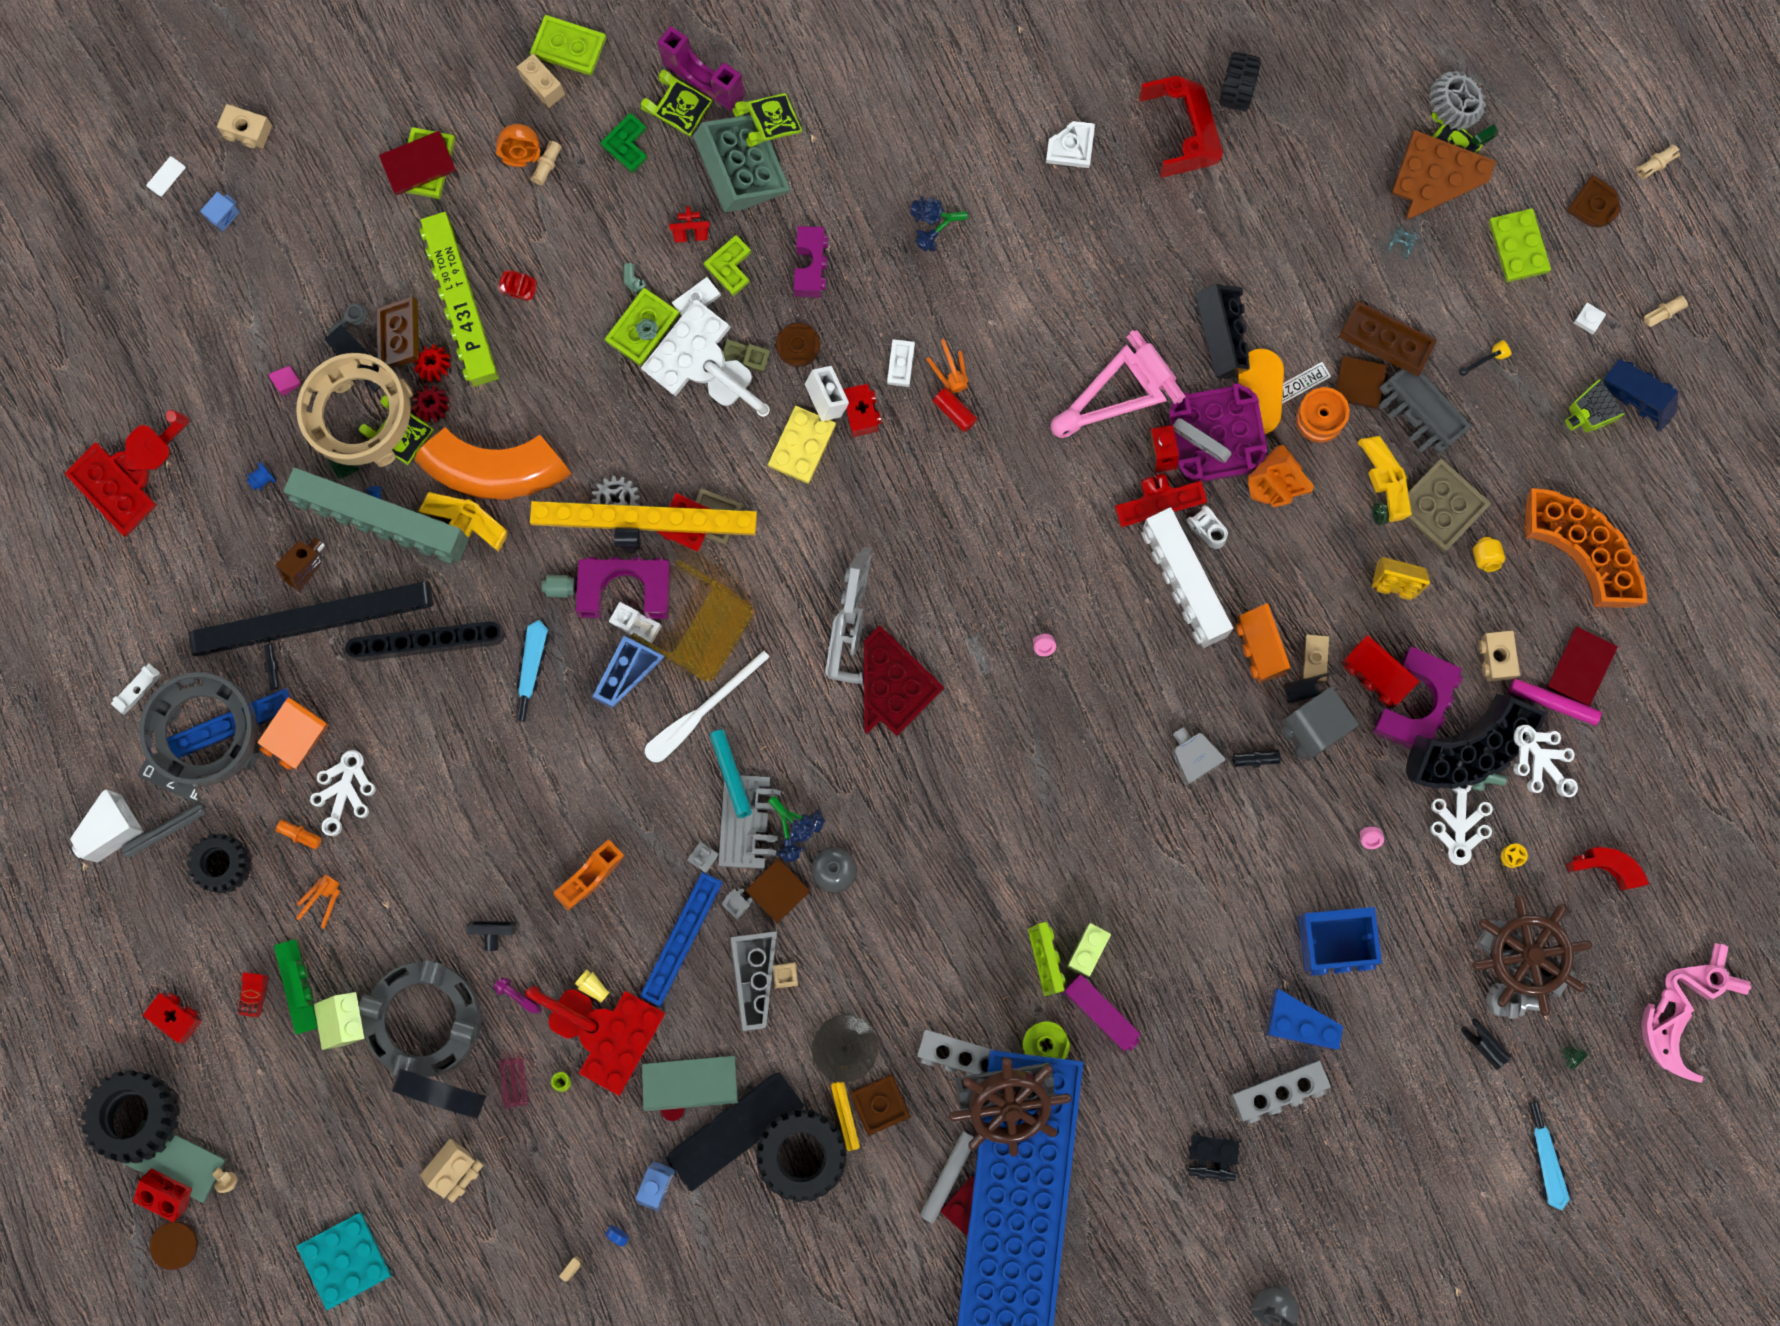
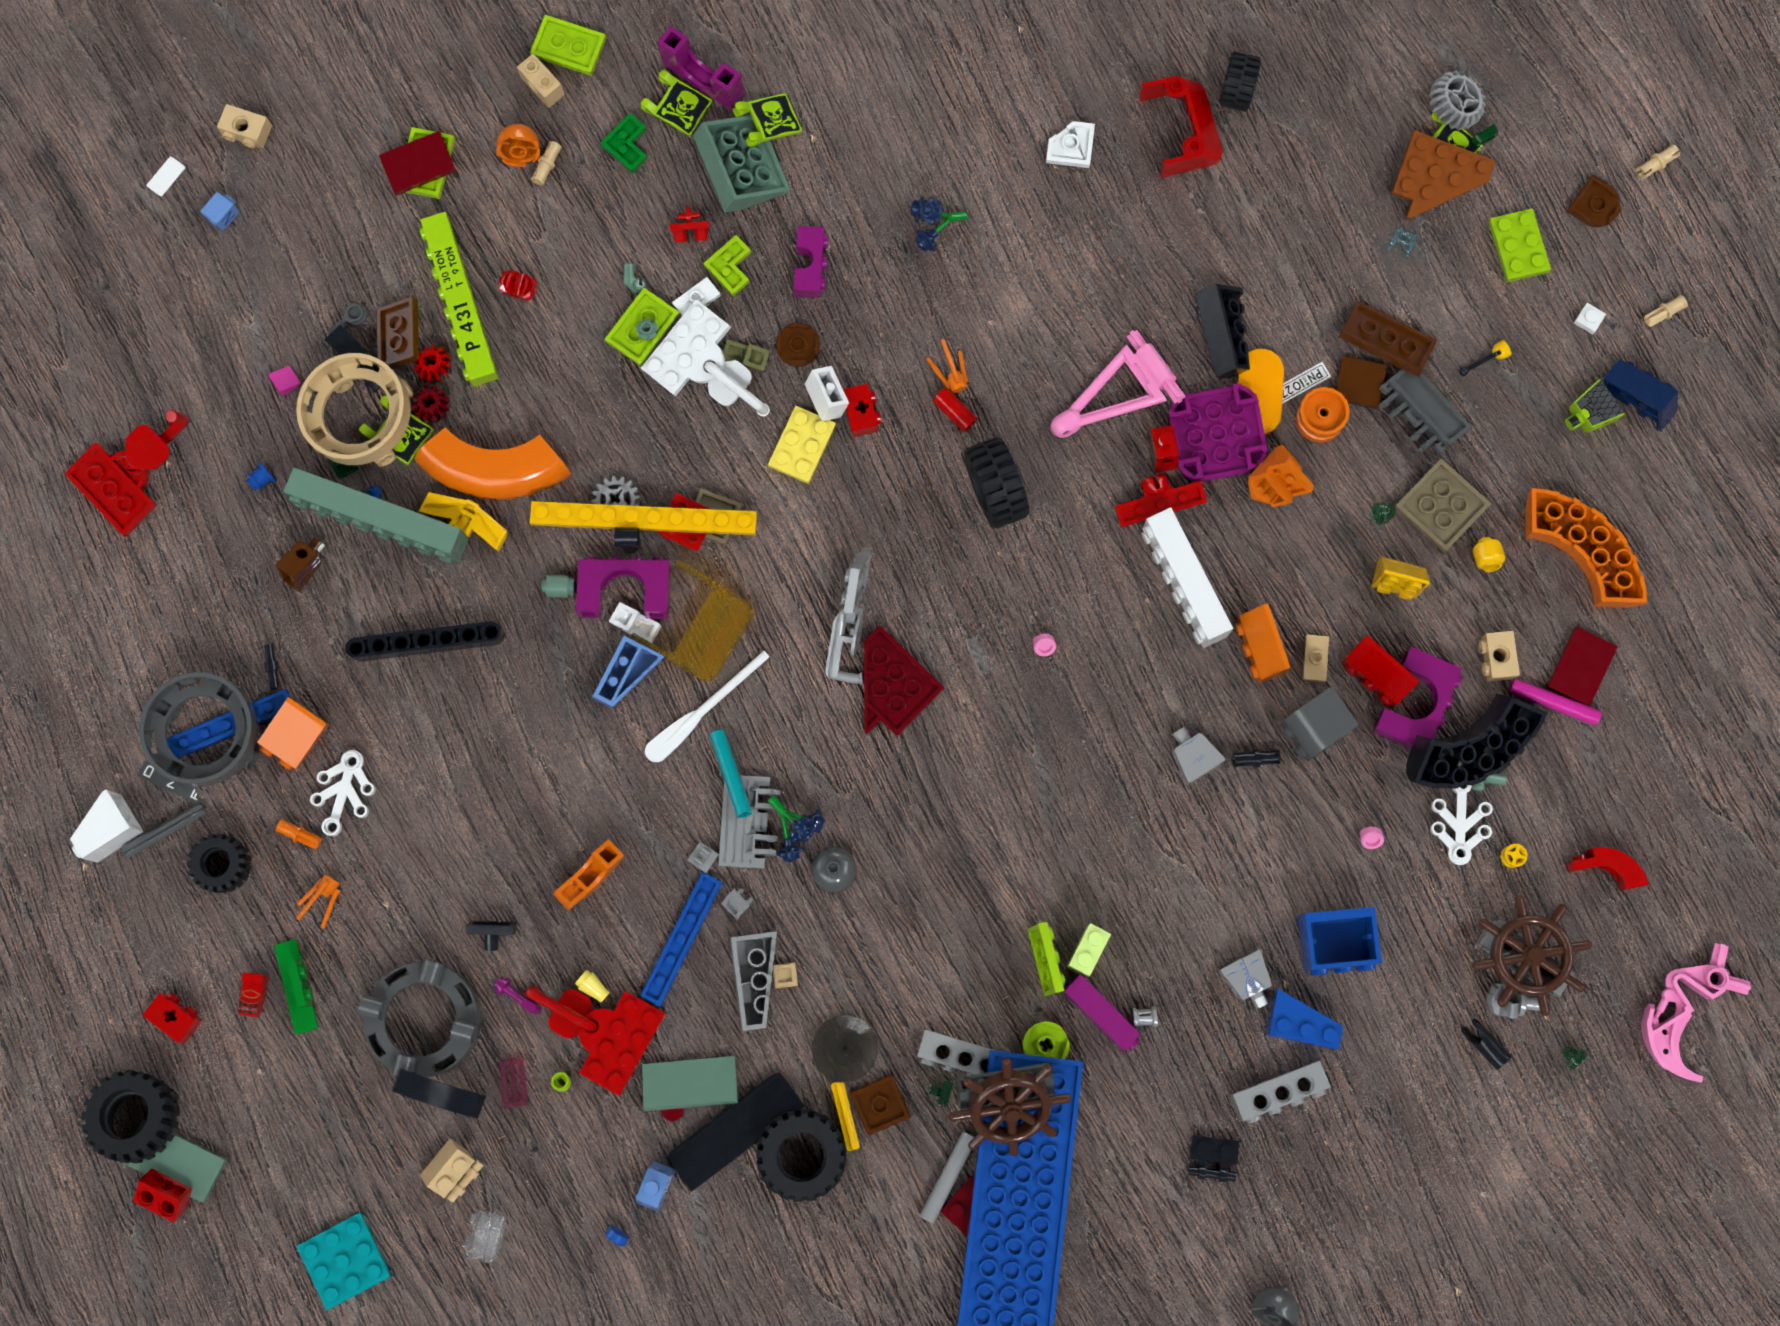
(128, 696): white piece -> none
(173, 1245): reddish brown tile -> none
(224, 1181): tan plate -> none
(310, 619): black beam -> none
(339, 1021): yellowish green brick -> none
(485, 1235): none -> clear brick
(532, 653): medium azure sword -> none
(571, 1269): tan tile -> none
(778, 891): reddish brown tile -> none
(900, 363): white plate -> none
(942, 1092): none -> clear green tile
(996, 482): none -> black tyre
(1144, 1017): none -> light grey bush
(1201, 440): light grey beam -> none
(1205, 524): white piece -> none
(1248, 978): none -> light grey torso
(1304, 688): black piece -> none
(1387, 477): yellow plate -> none
(1542, 760): white plant -> none
(1551, 1173): medium azure sword -> none

